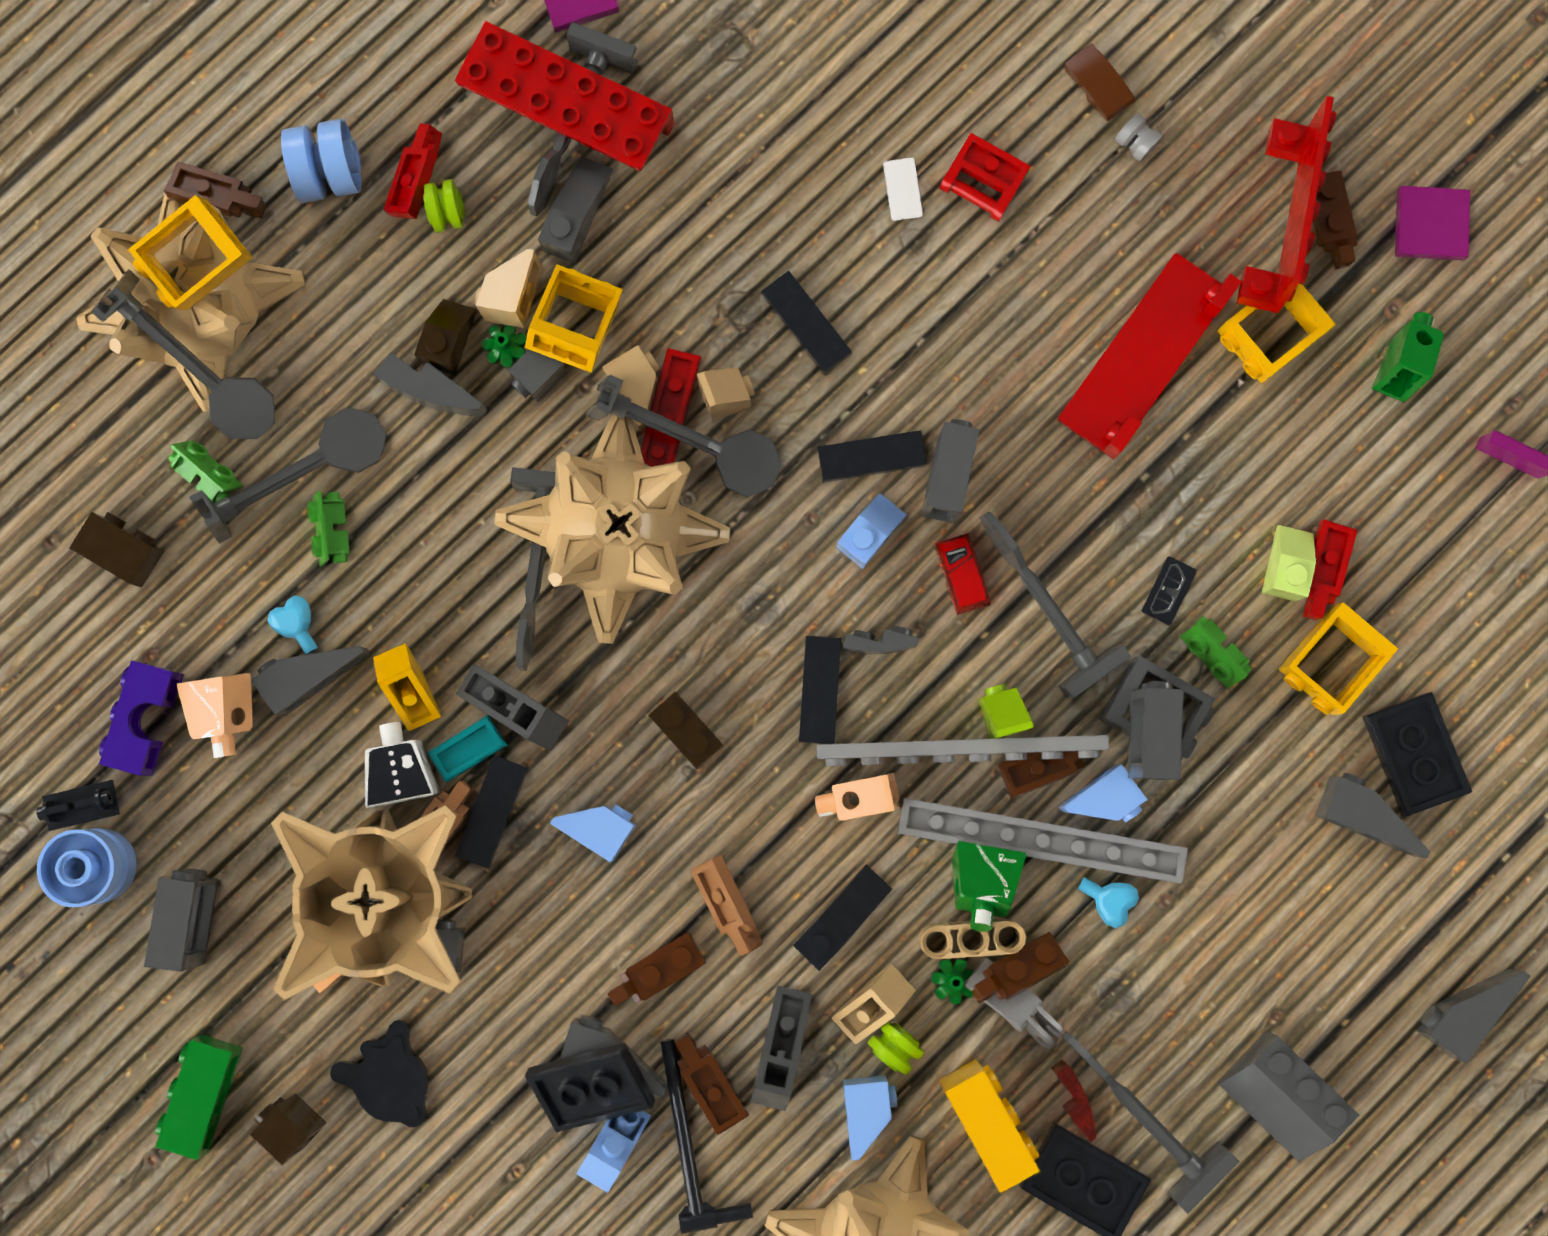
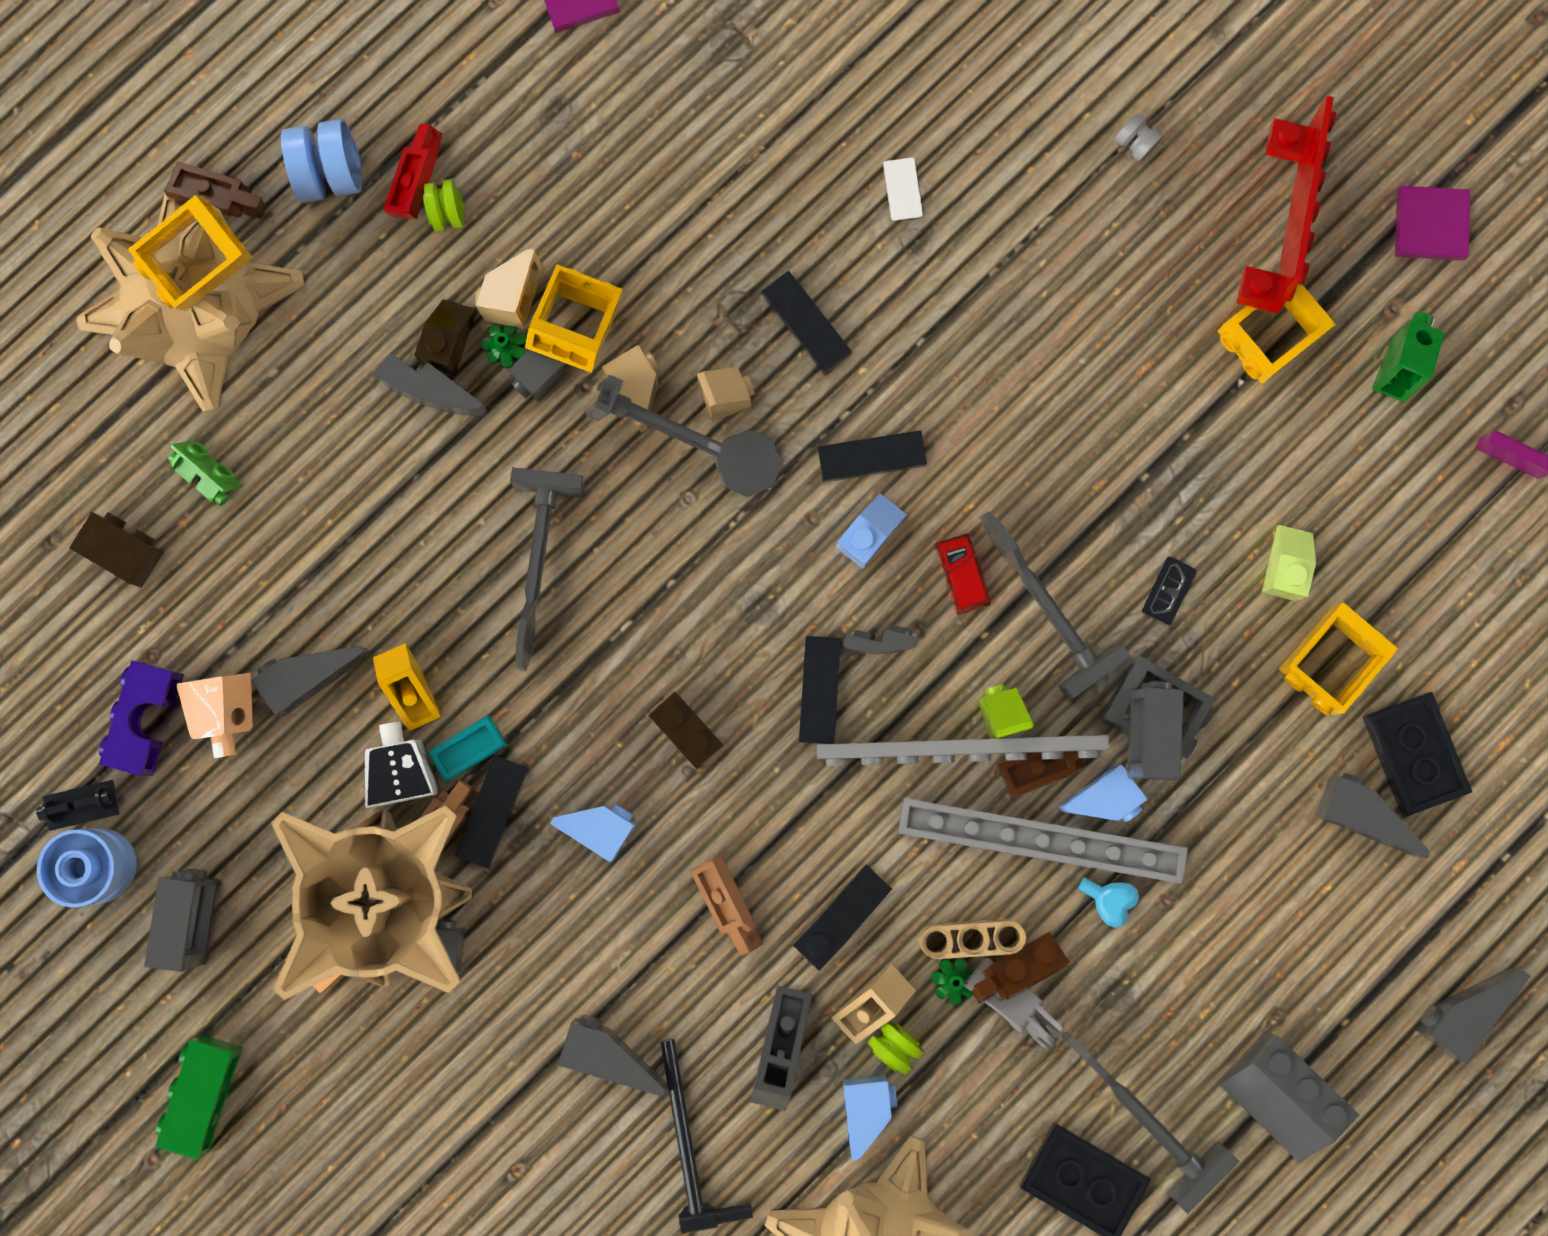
(236, 404): dark grey piece -> none
(286, 1127): dark brown brick -> none
(293, 622): medium azure rock -> none
(327, 541): bright green hinge -> none
(348, 442): dark grey piece -> none
(390, 1079): black tile -> none
(512, 707): dark grey slope -> none
(564, 96): red bracket -> none
(574, 210): dark grey slope -> none
(581, 510): tan piece -> none
(590, 1087): black tile -> none
(600, 52): dark grey piece -> none
(612, 1149): light blue slope -> none
(658, 970): reddish brown hinge -> none
(672, 402): red tile -> none
(709, 1085): reddish brown hinge -> none
(875, 796): light nougat torso -> none
(950, 471): dark grey window -> none
(985, 881): green torso -> none
(990, 167): red plate -> none
(991, 1124): yellow brick -> none
(1078, 1106): clear red slope -> none
(1100, 81): reddish brown slope -> none
(1146, 355): red bracket -> none
(1226, 664): bright green hinge -> none
(1332, 552): red hinge -> none
(1335, 221): reddish brown hinge -> none

